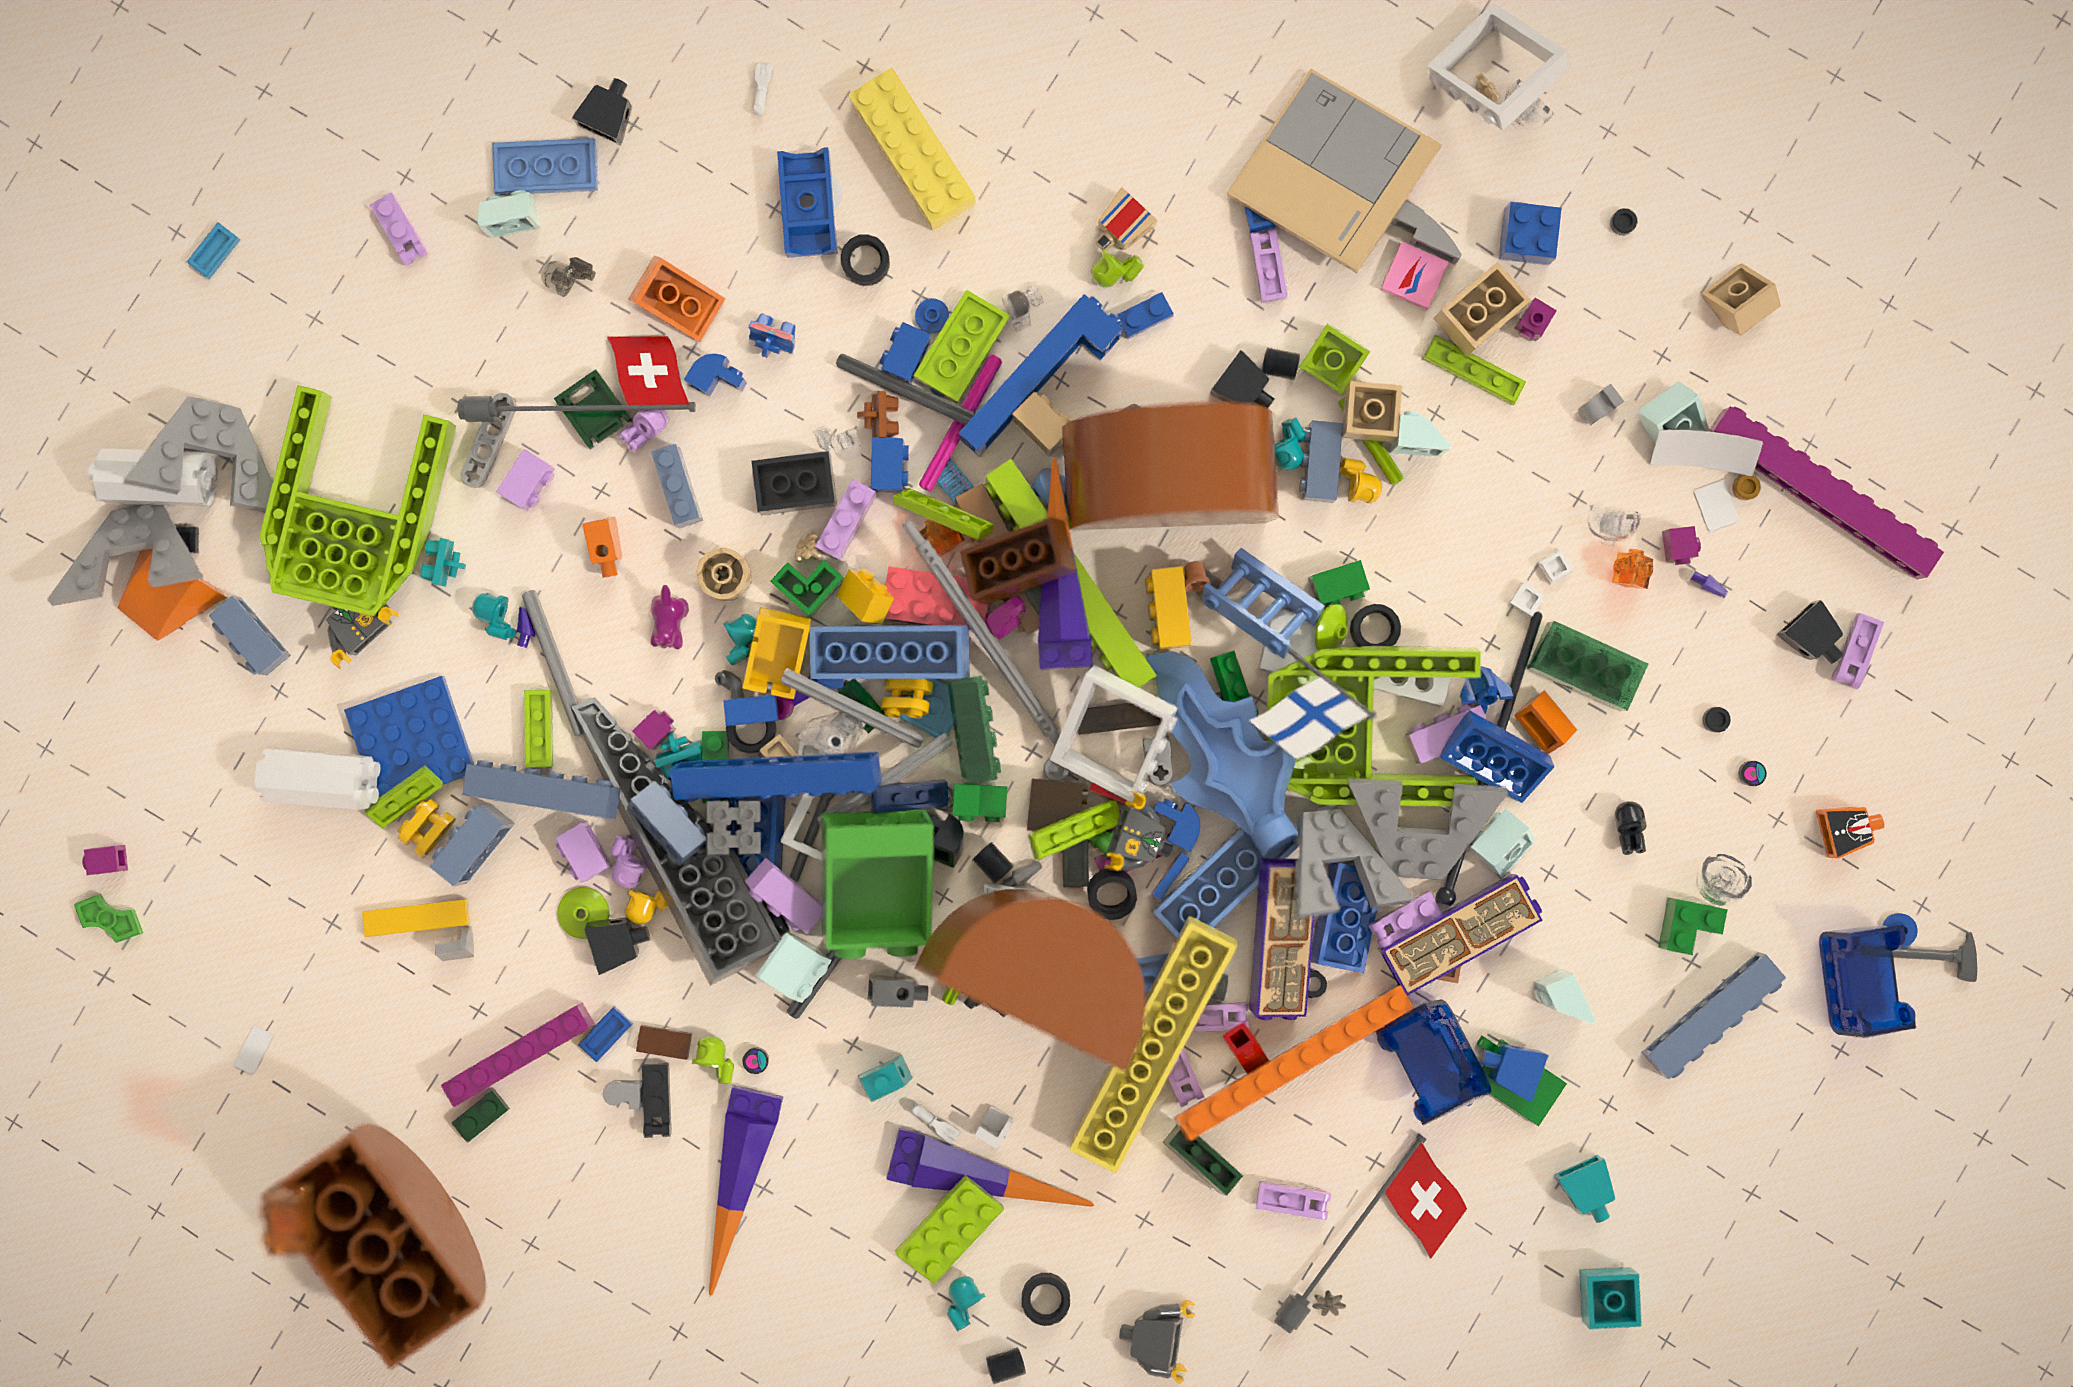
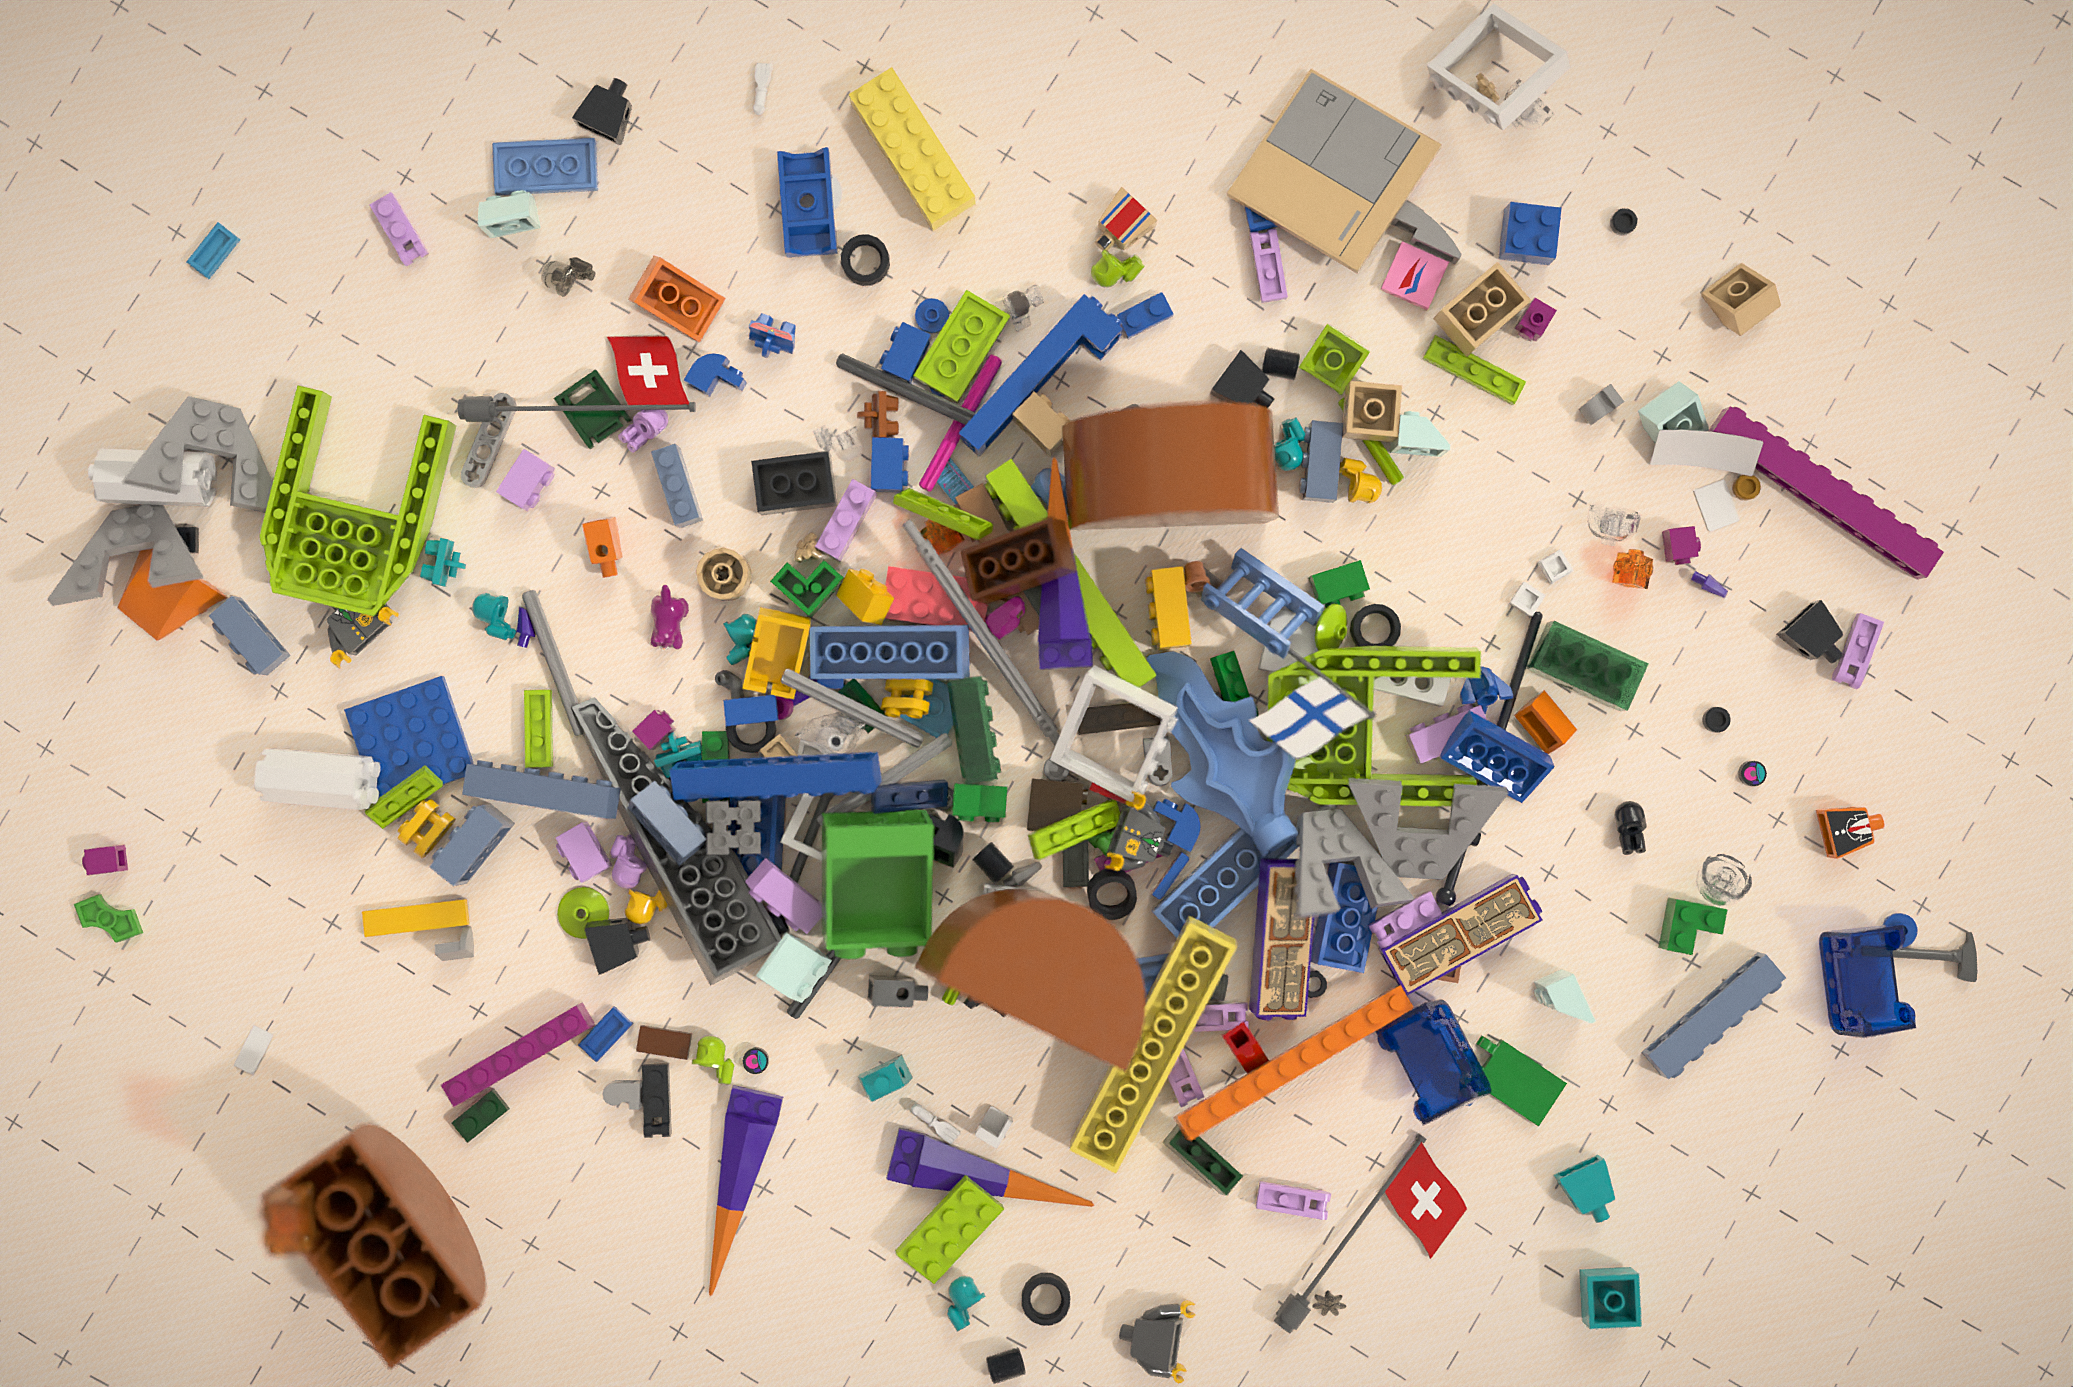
(1503, 842): light aqua slope -> none
(1516, 1068): blue torso -> none

